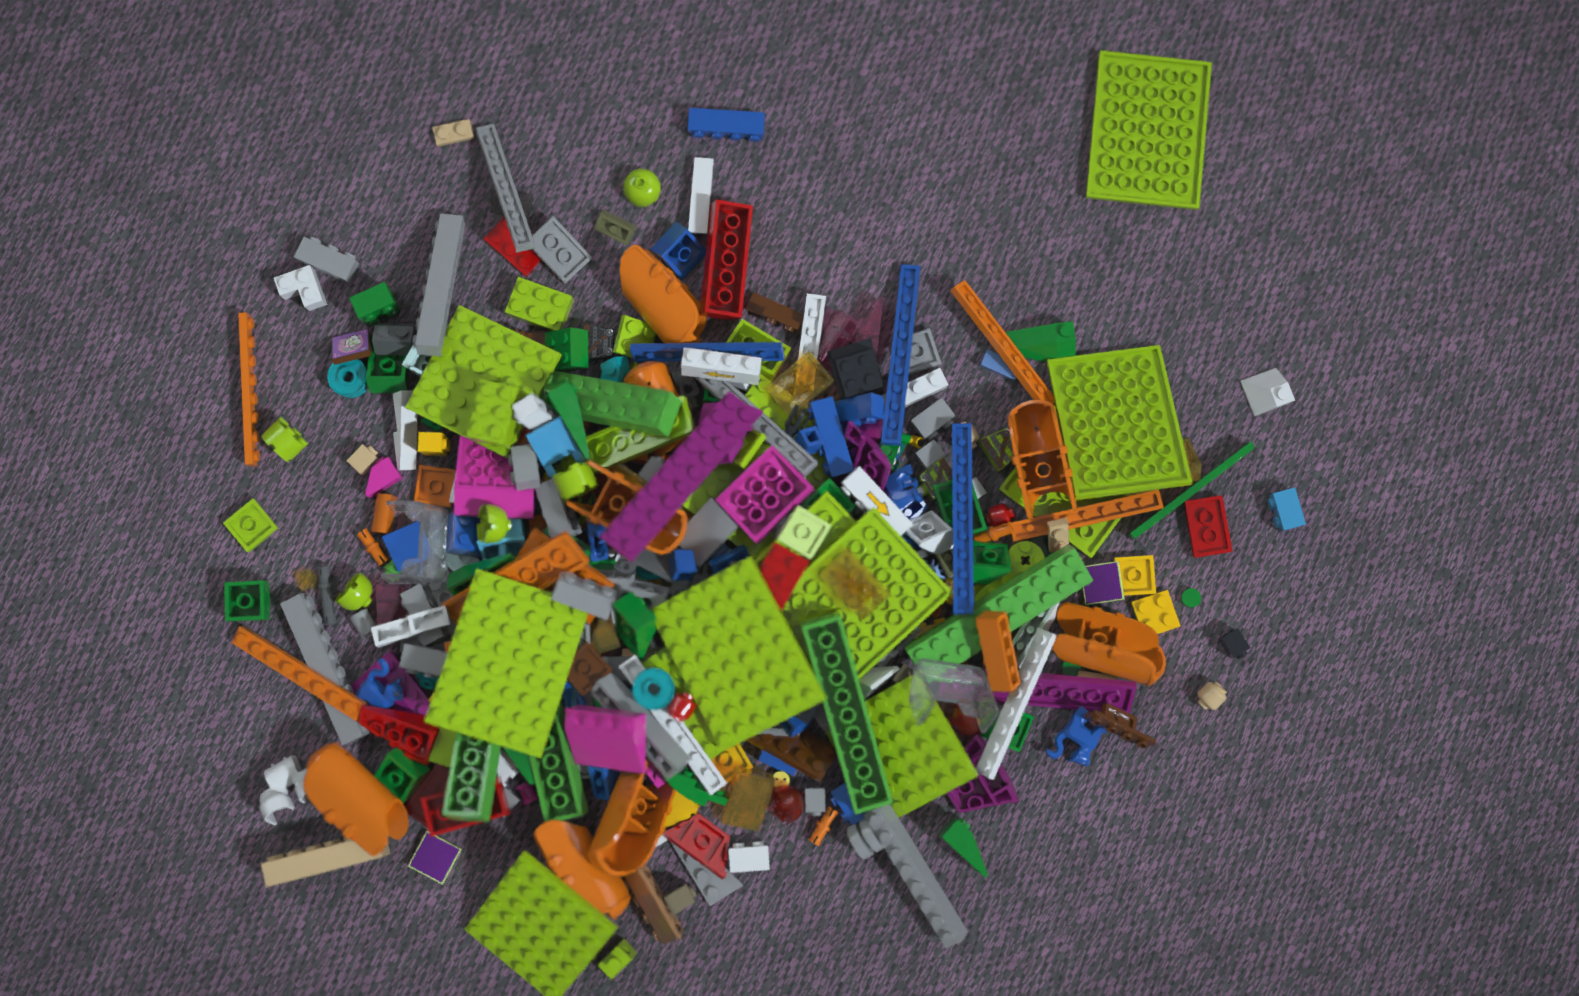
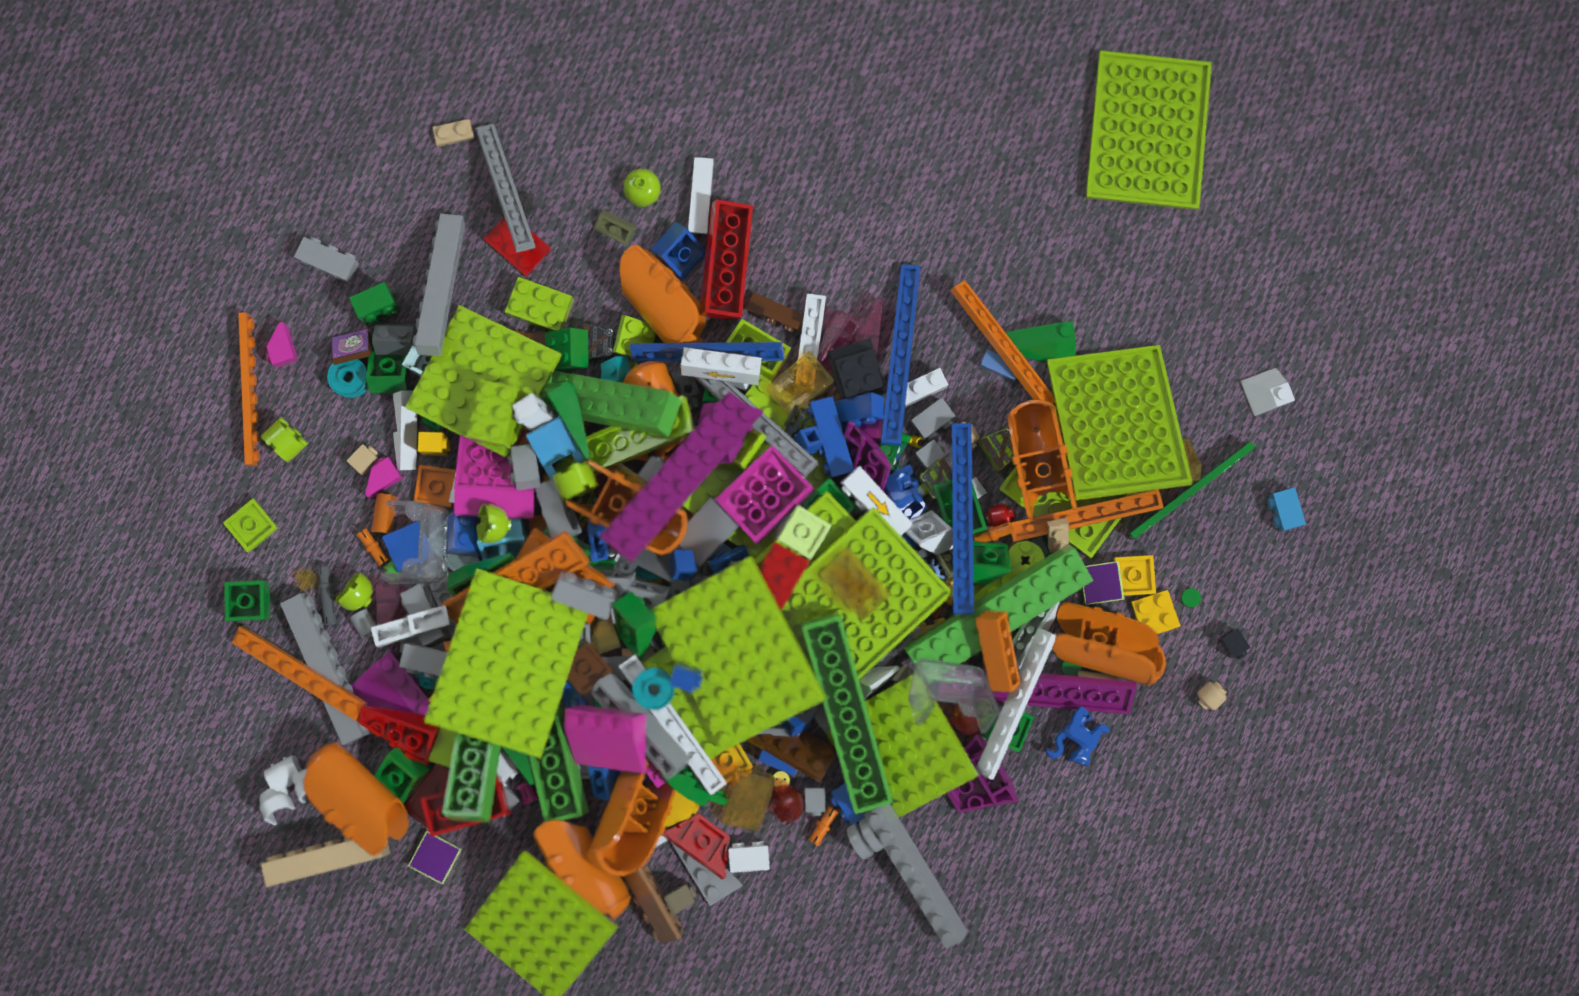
(281, 347): none -> dark pink slope
(302, 283): white brick -> none
(375, 693): blue animal -> none
(559, 250): light grey tile -> none
(617, 959): lime torso -> none
(681, 706): red head -> none
(686, 677): none -> blue brick
(726, 124): blue brick -> none
(924, 352): light grey plate -> none
(963, 841): green slope -> none
(1121, 723): reddish brown bracket -> none
(1207, 526): red plate -> none

